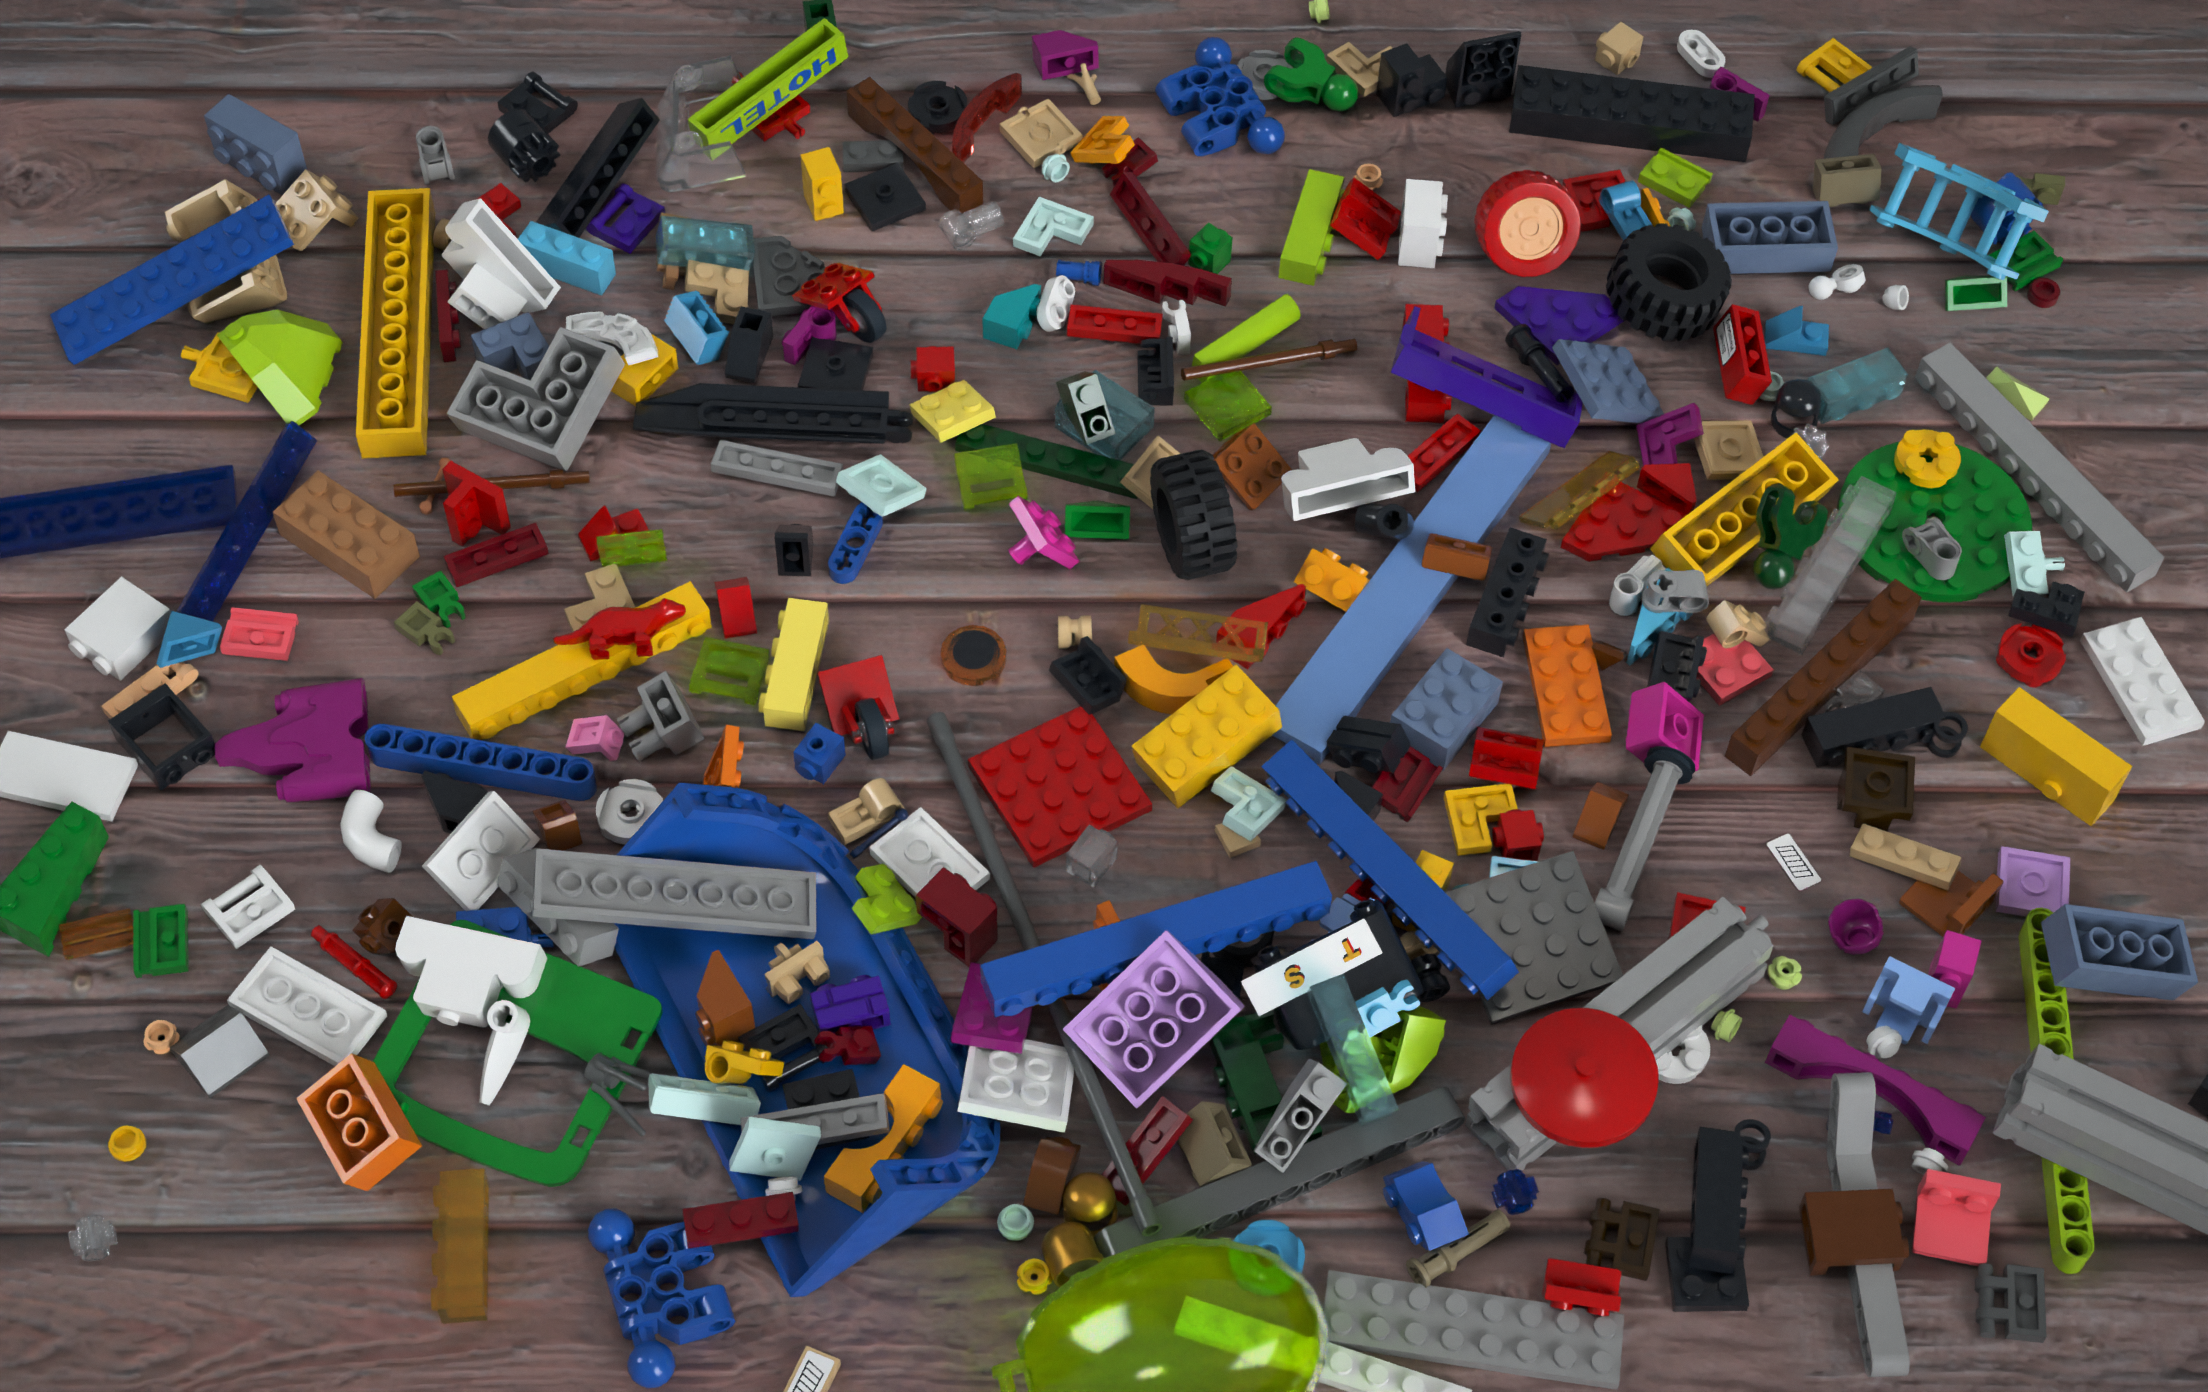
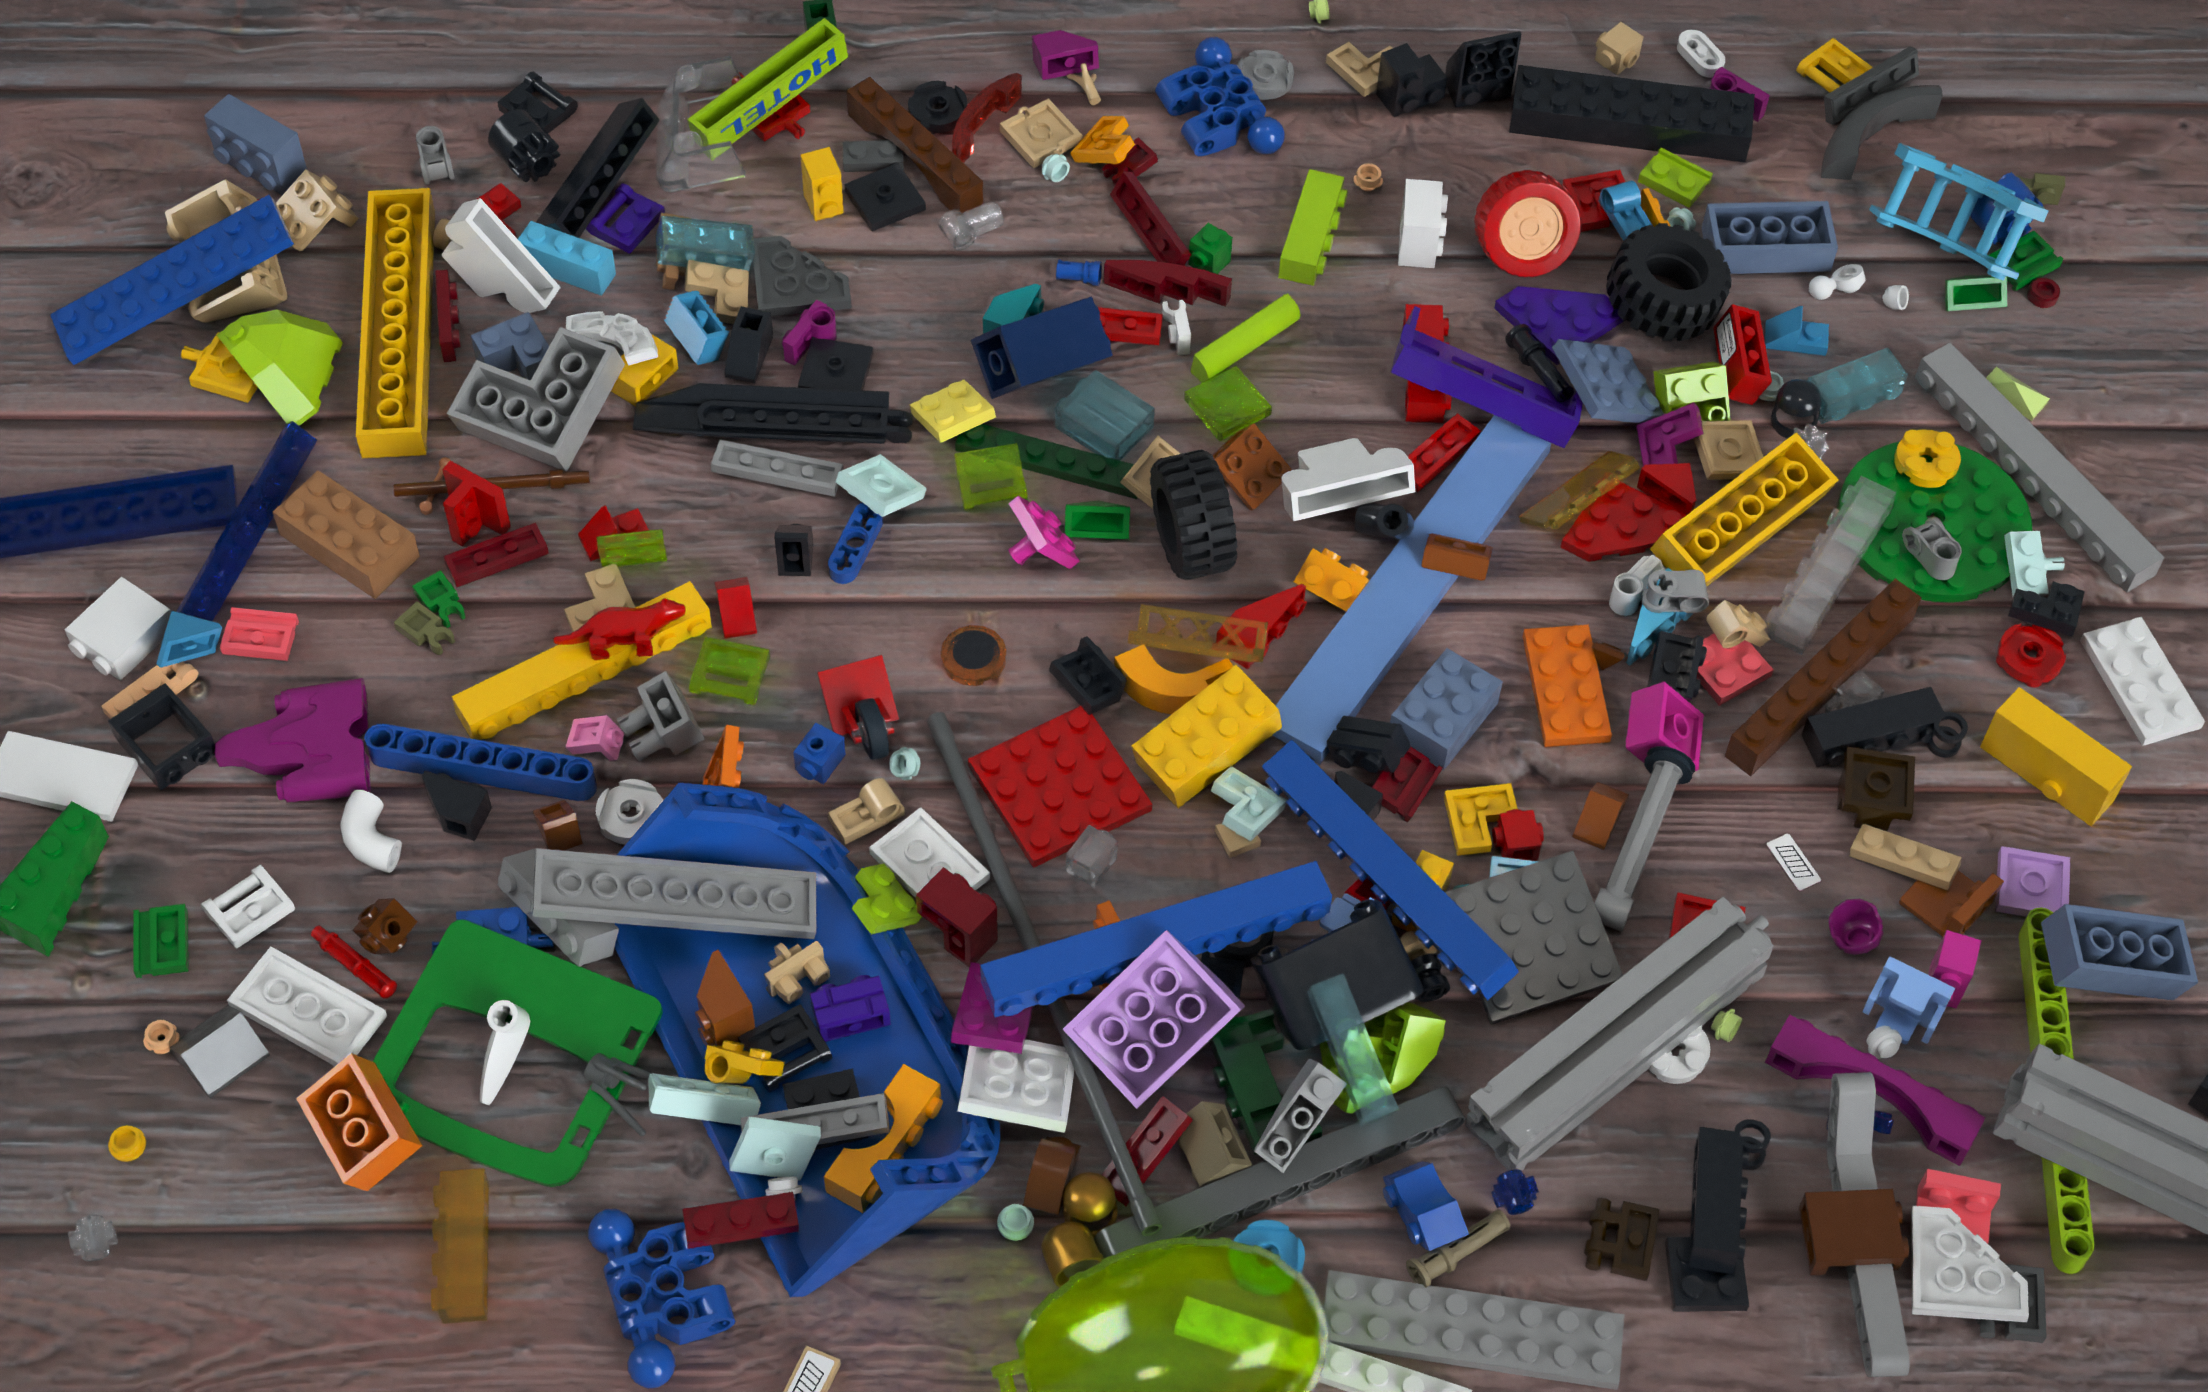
(97, 928): clear orange tile -> none
(466, 969): white brick -> none
(473, 853): white plate -> none
(486, 298): white brick -> none
(795, 664): light yellow brick -> none
(847, 294): red plate -> none
(852, 1043): dark red plate -> none
(900, 815): dark blue hinge -> none
(904, 763): none -> light aqua plate
(933, 368): red brick -> none
(1030, 1268): yellow plate -> none
(1041, 347): none -> dark blue slope
(1051, 219): light aqua plate -> none
(1055, 303): white plate -> none
(1072, 630): tan wheel -> none
(1086, 406): slope -> none
(1156, 372): black hinge -> none
(1310, 78): green piece -> none
(1311, 966): white sticker -> none
(1324, 350): reddish brown bar -> none
(1365, 218): red slope -> none
(1381, 1009): medium azure plate -> none
(1506, 758): red slope -> none
(1507, 591): black brick -> none
(1582, 1285): red bracket -> none
(1584, 1077): red dish -> none
(1698, 384): none -> lime slope
(1784, 534): dark green piece -> none
(1784, 980): yellowish green plate -> none
(1847, 179): dark tan brick -> none
(1928, 1160): white plate -> none
(1960, 1272): none -> white plate

